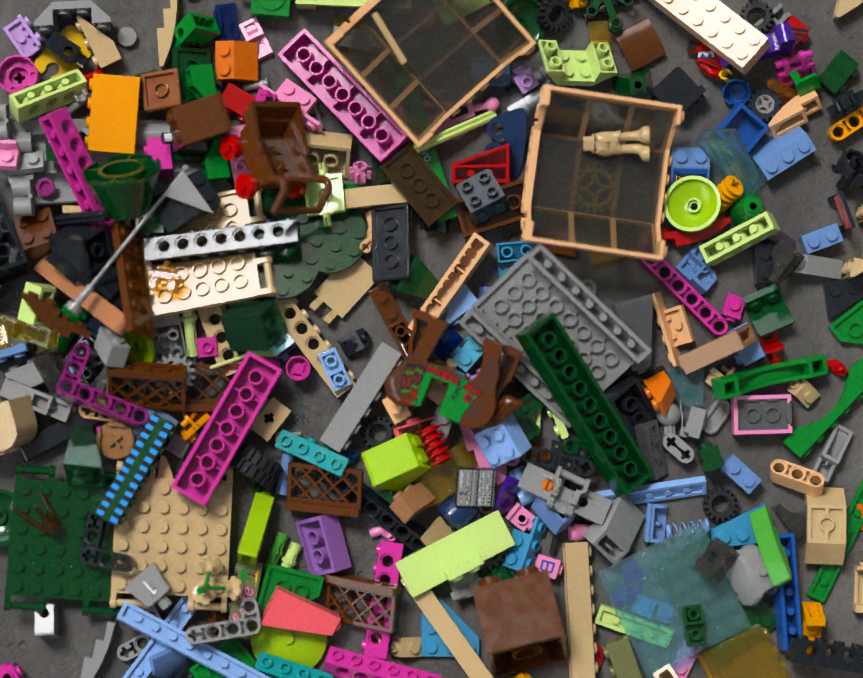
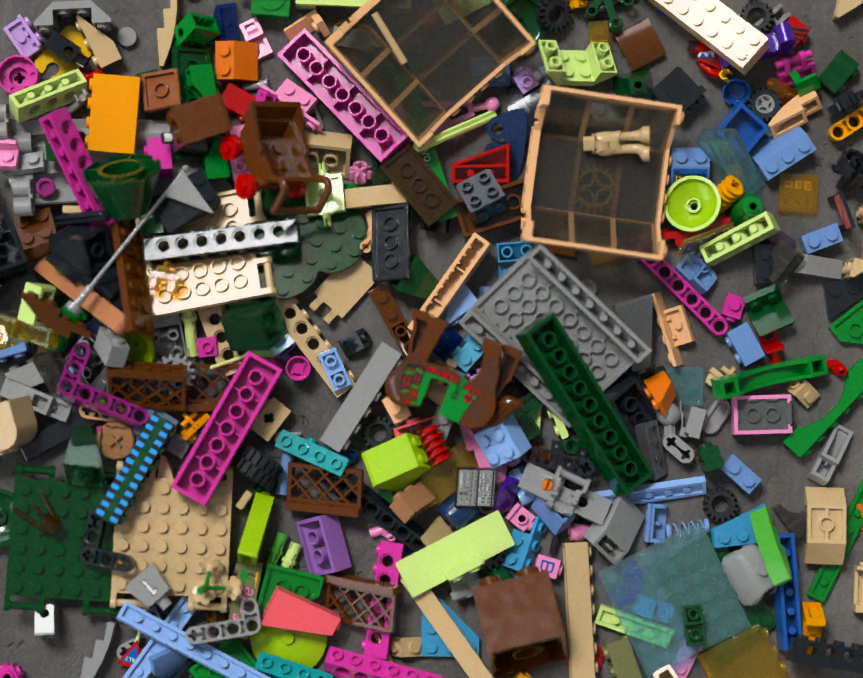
(132, 653): none -> piece
(244, 499): none -> tan tile
(311, 22): none -> light nougat bracket
(692, 244): none -> piece
(716, 570): clear smoke brick -> none
(717, 348): medium nougat slope -> none
(792, 470): light nougat beam -> none
(797, 193): none -> clear yellow tile

